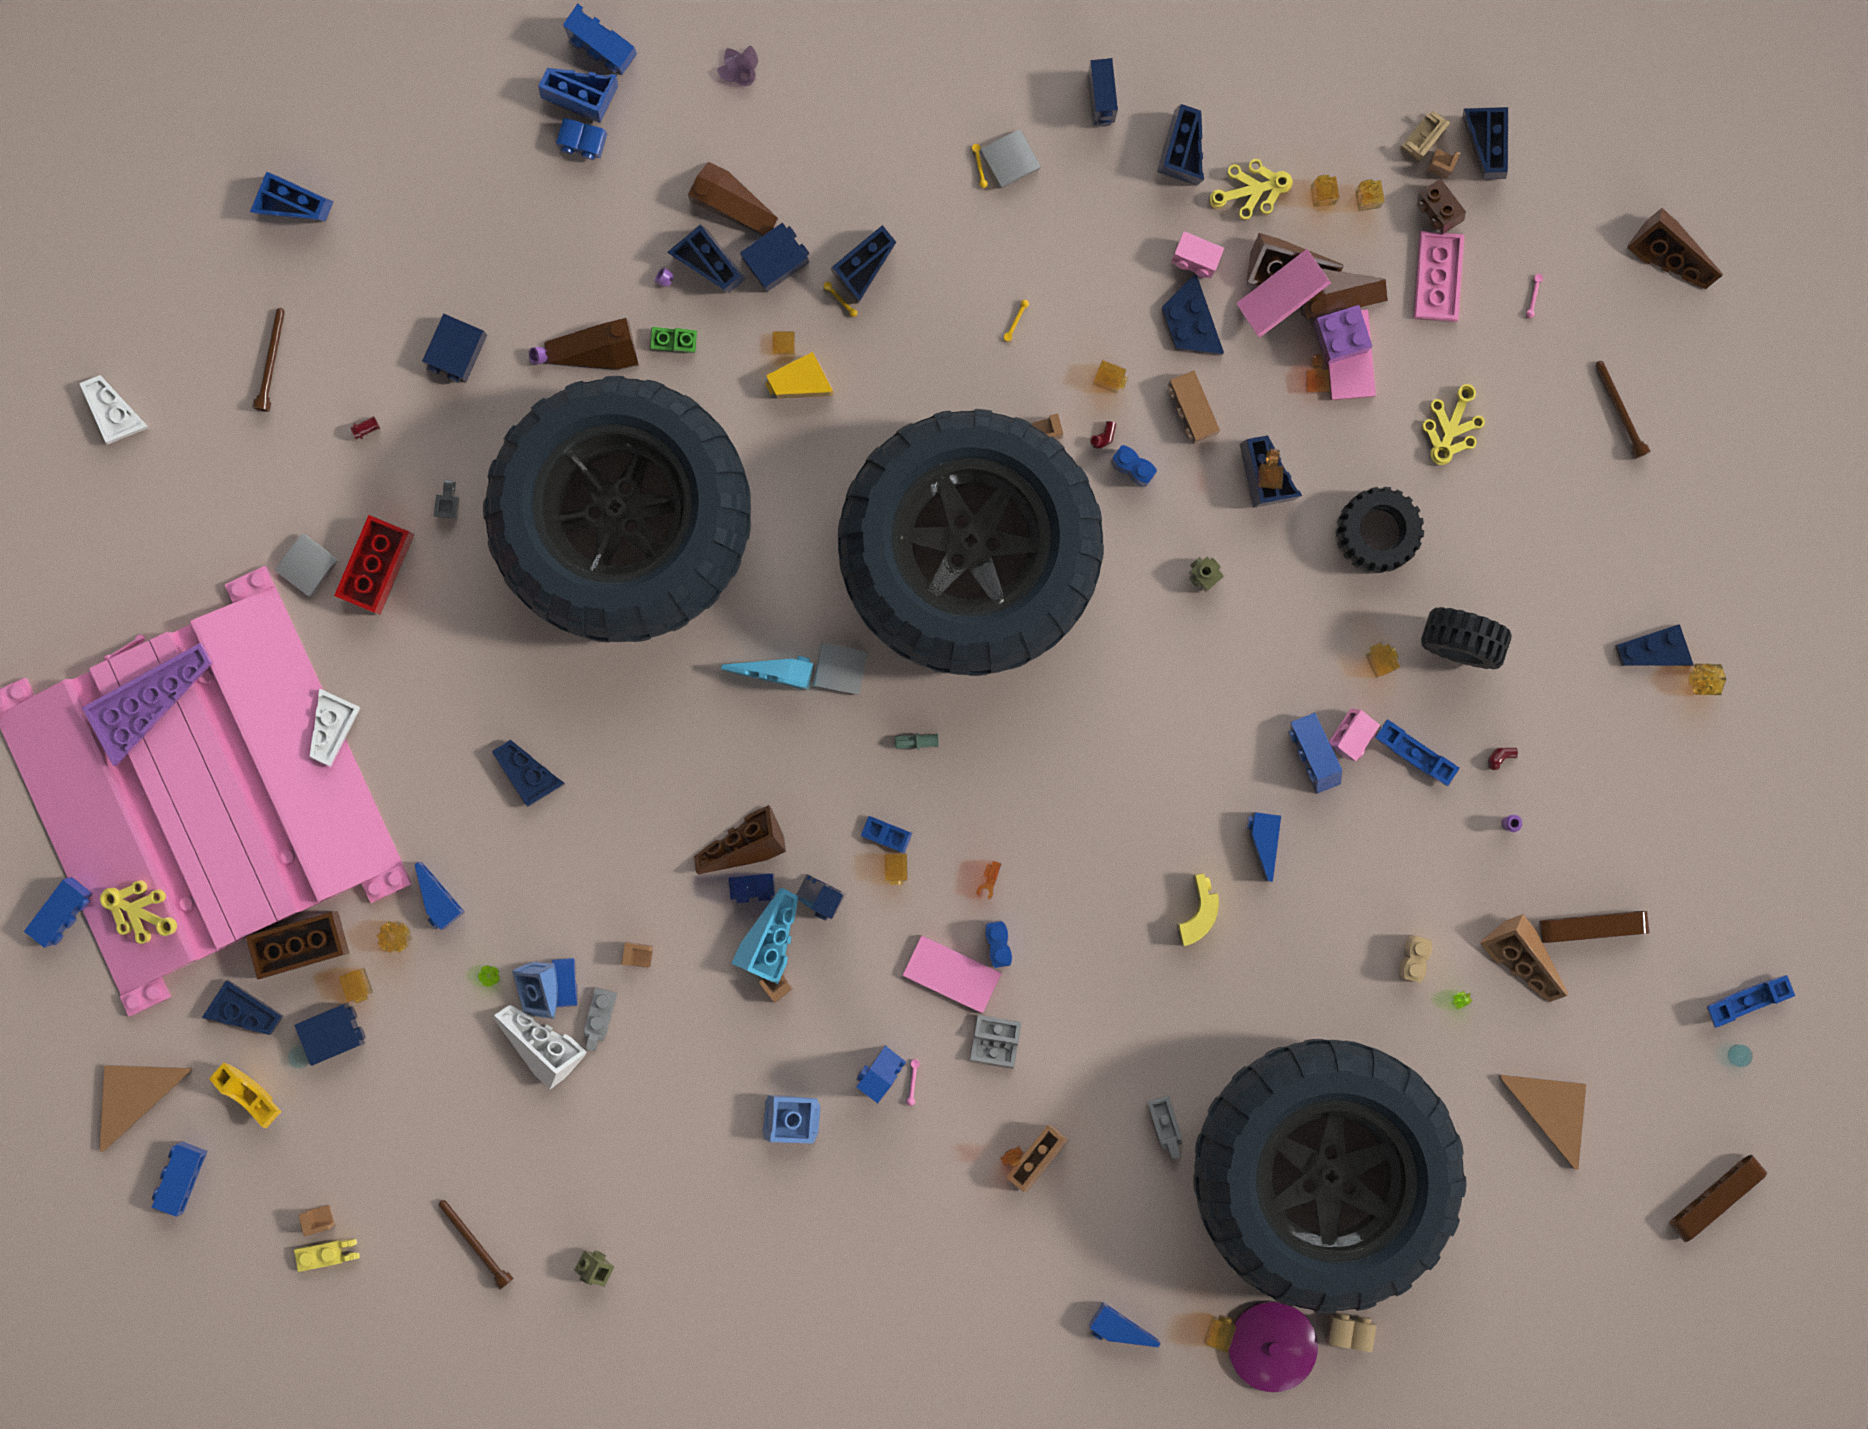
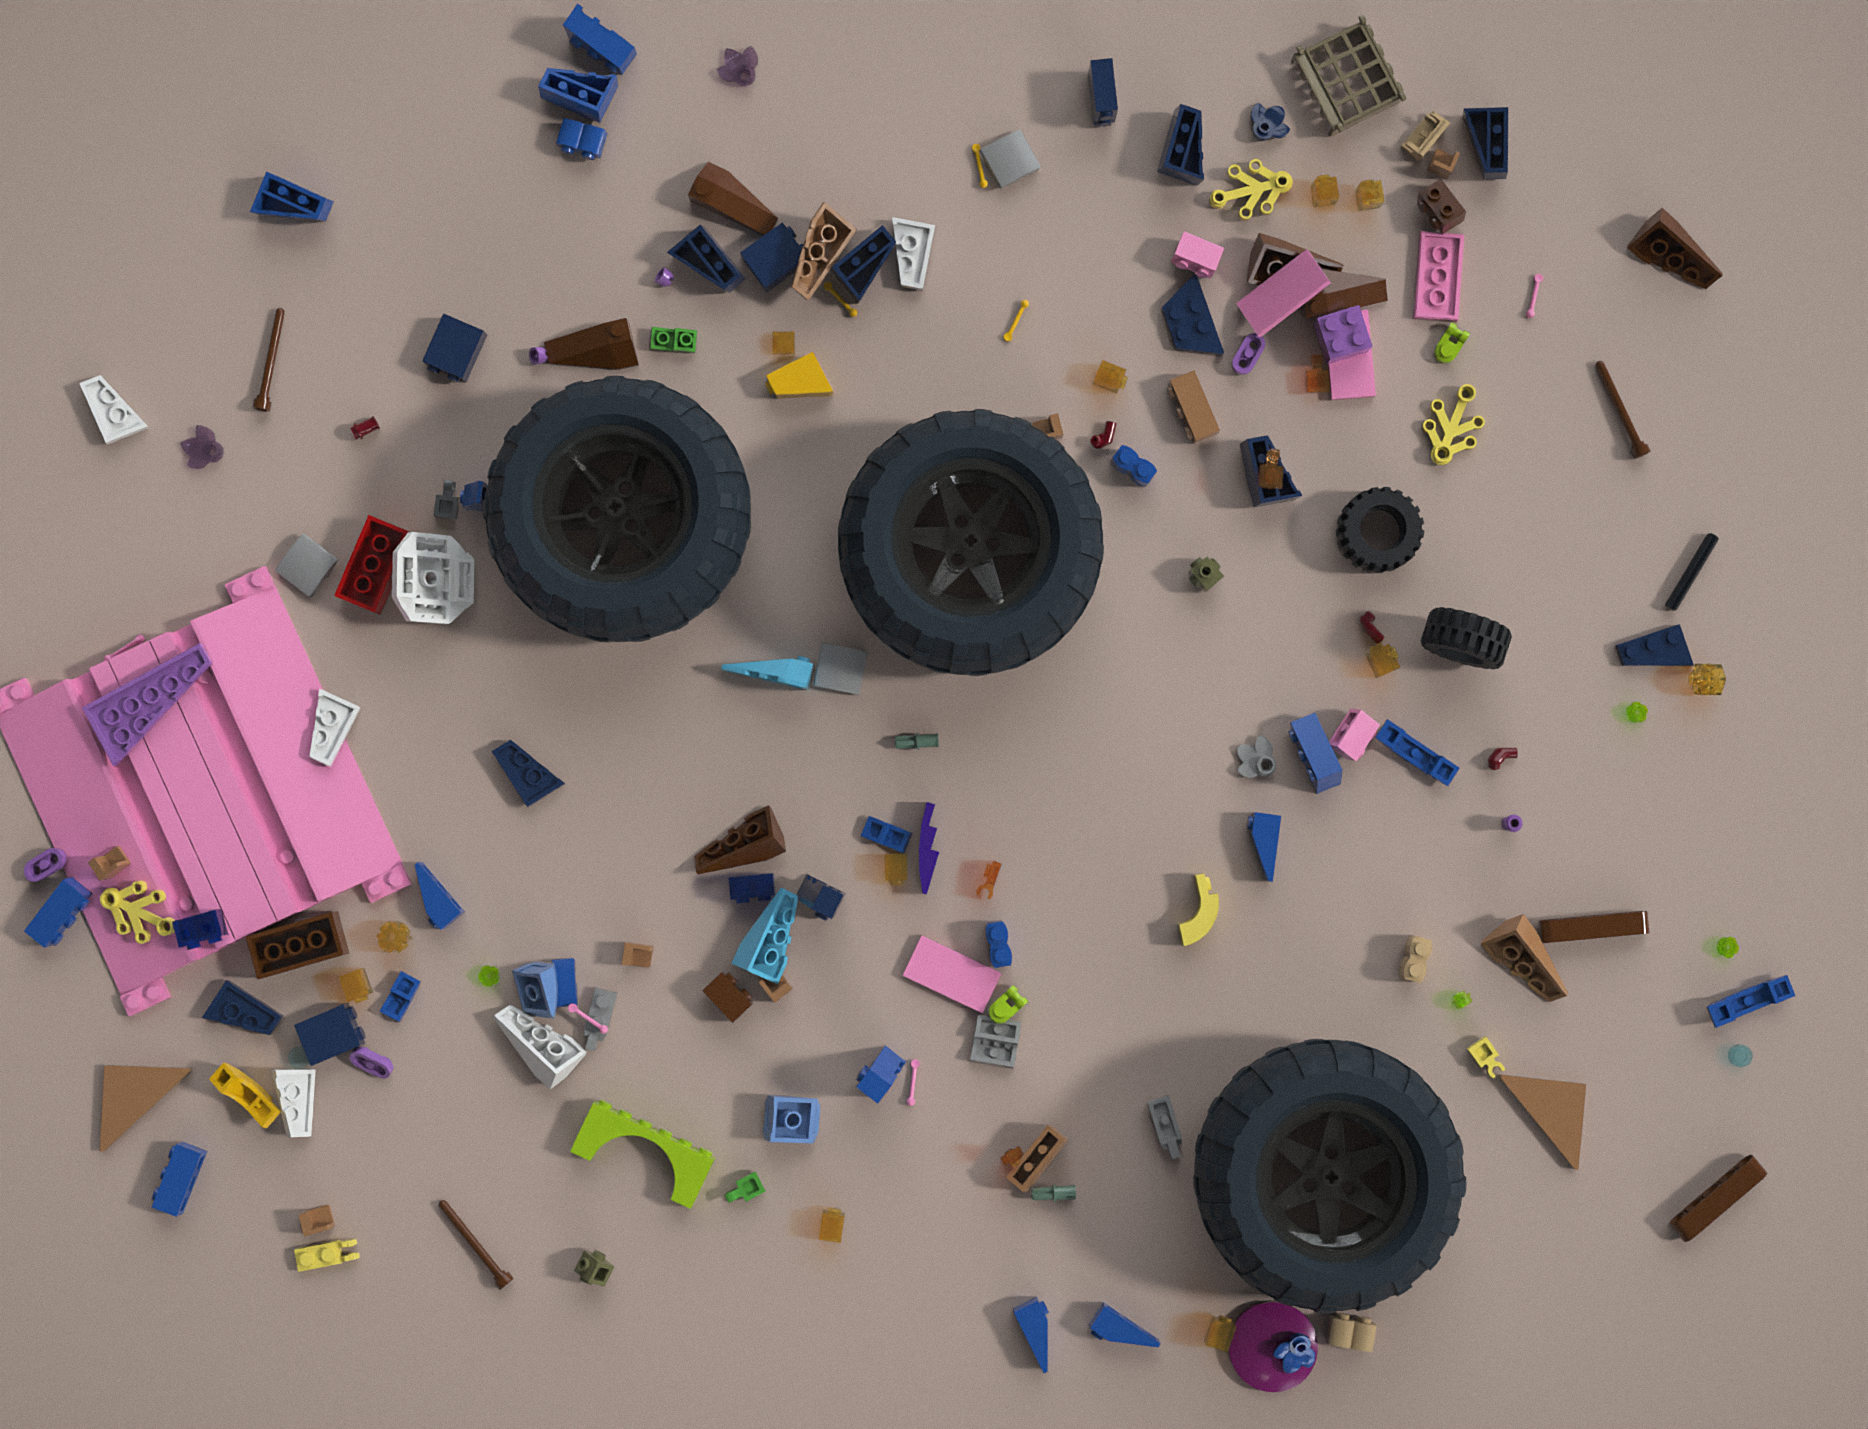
(46, 863): none -> medium lavender plate
(110, 864): none -> medium nougat panel
(200, 448): none -> clear purple plate
(200, 928): none -> clear blue brick
(295, 1099): none -> white wing
(371, 1062): none -> medium lavender plate
(400, 996): none -> blue slope
(448, 574): none -> white piece
(473, 495): none -> blue slope
(602, 1028): none -> bright pink hinge
(688, 1162): none -> lime arch
(728, 996): none -> reddish brown brick
(748, 1187): none -> bright green plate
(823, 244): none -> medium nougat wedge
(832, 1225): none -> clear yellow brick
(913, 251): none -> white wing
(927, 857): none -> dark purple slope
(1001, 1011): none -> lime plate
(1034, 1324): none -> blue slope
(1054, 1193): none -> sand green axle
(1247, 354): none -> medium lavender plate
(1253, 756): none -> light grey plate
(1270, 120): none -> dark blue plate
(1295, 1353): none -> blue plate
(1320, 90): none -> dark tan window
(1366, 621): none -> dark red arm
(1445, 349): none -> lime plate
(1484, 1054): none -> light yellow plate
(1632, 716): none -> clear neon green plate
(1691, 572): none -> black axle
(1723, 942): none -> clear neon green plate

